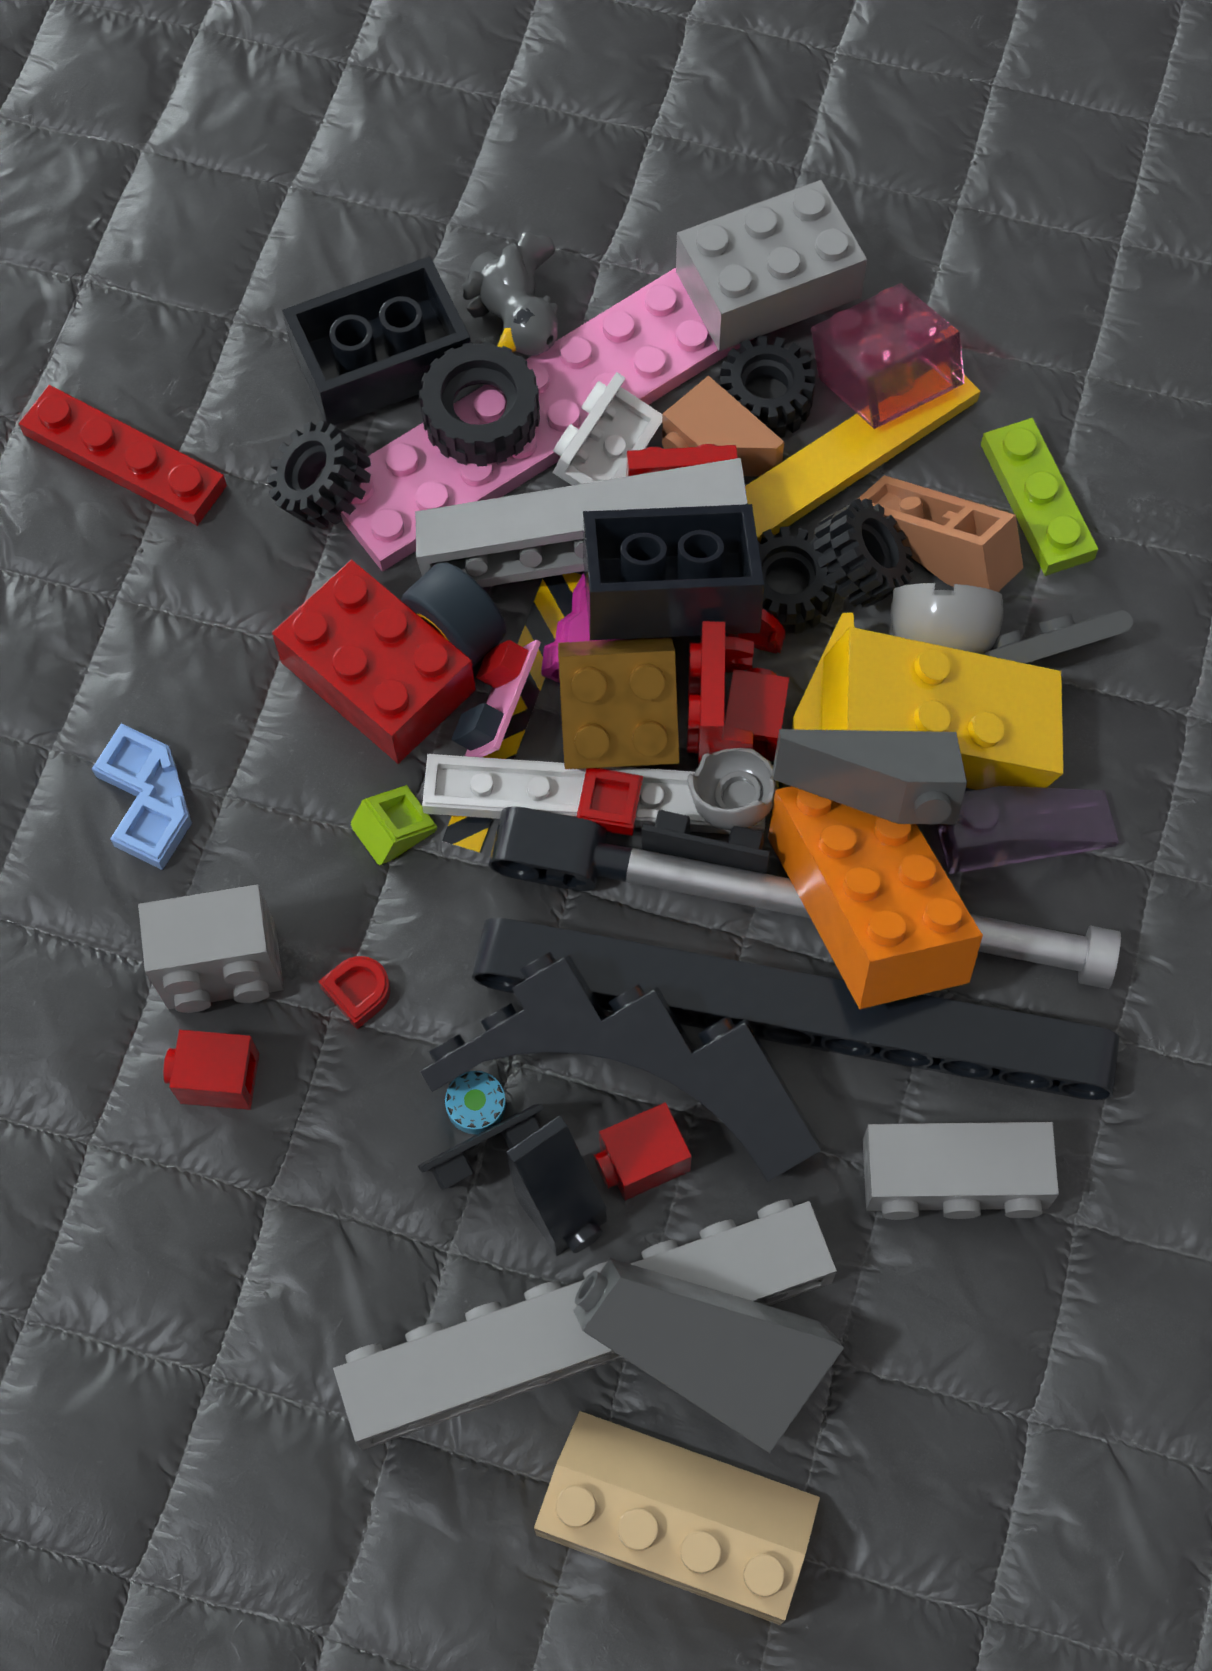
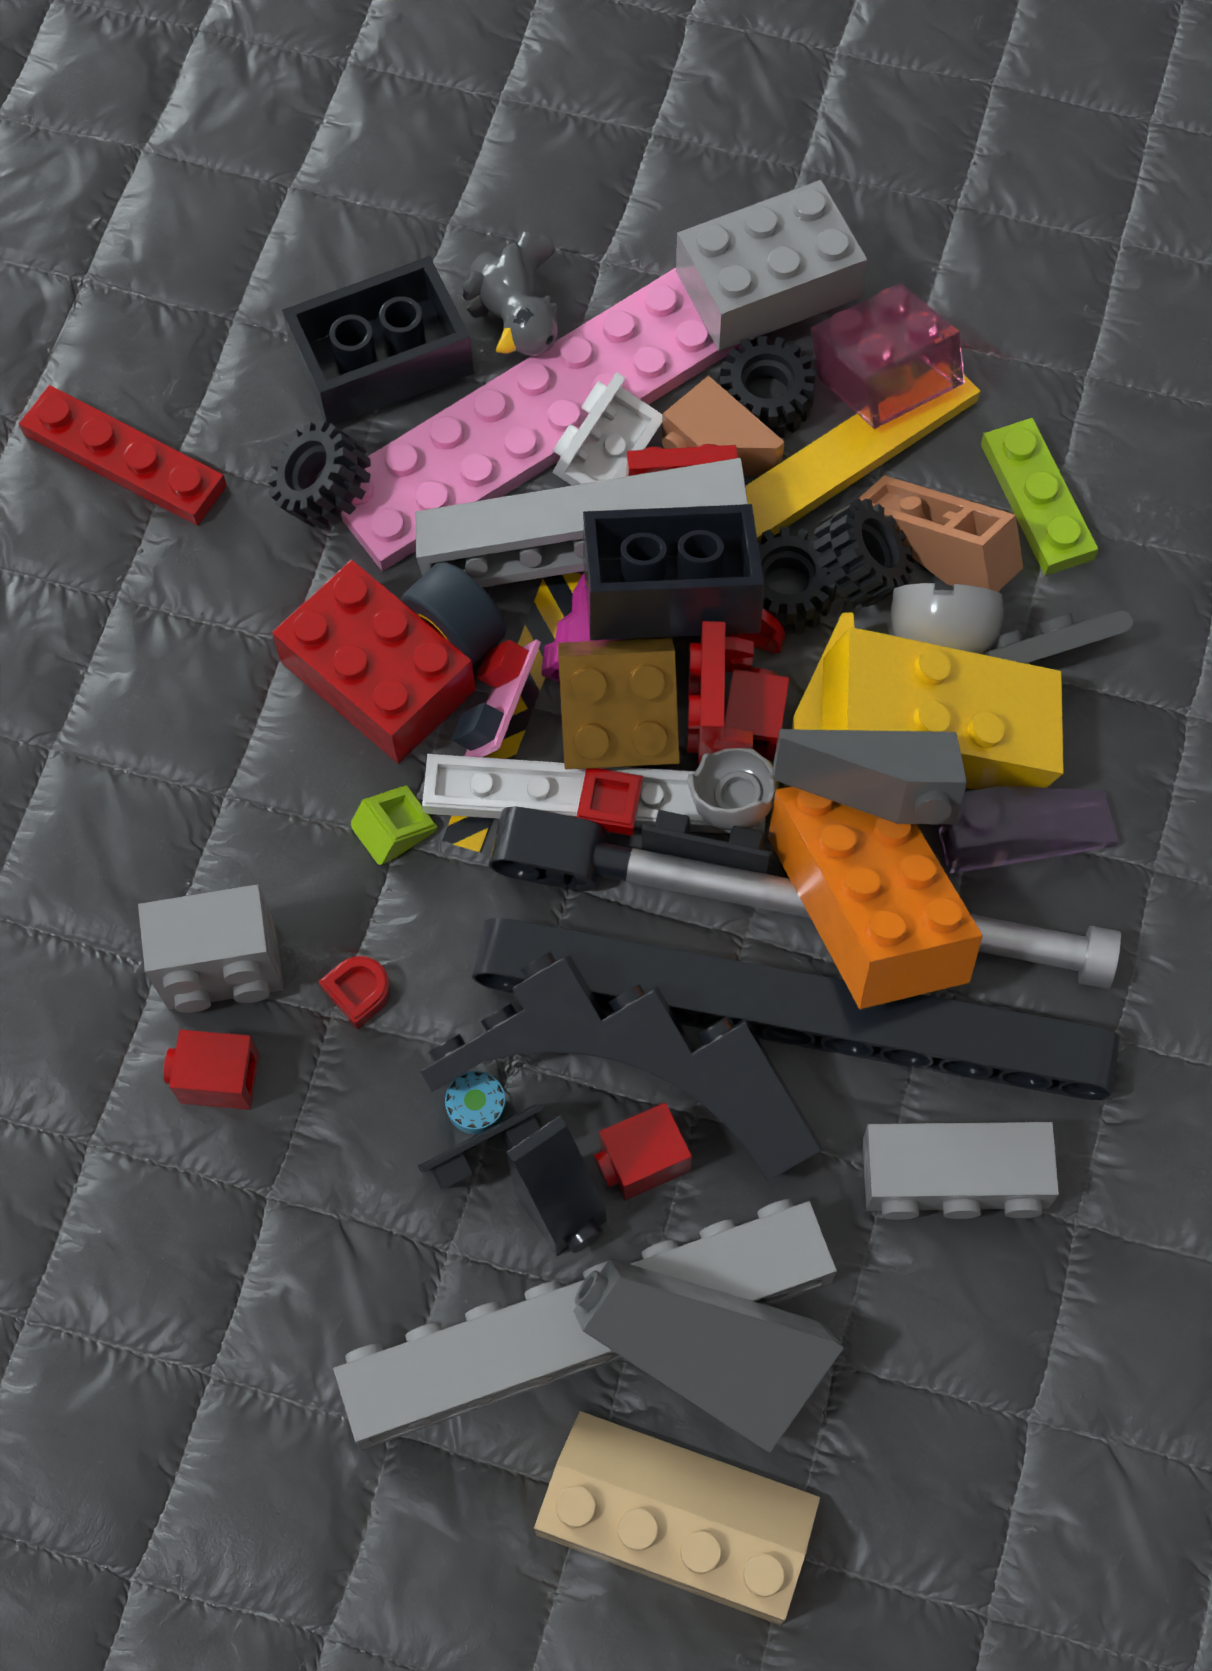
(160, 811): light blue tile -> none
(473, 366): black tyre -> none

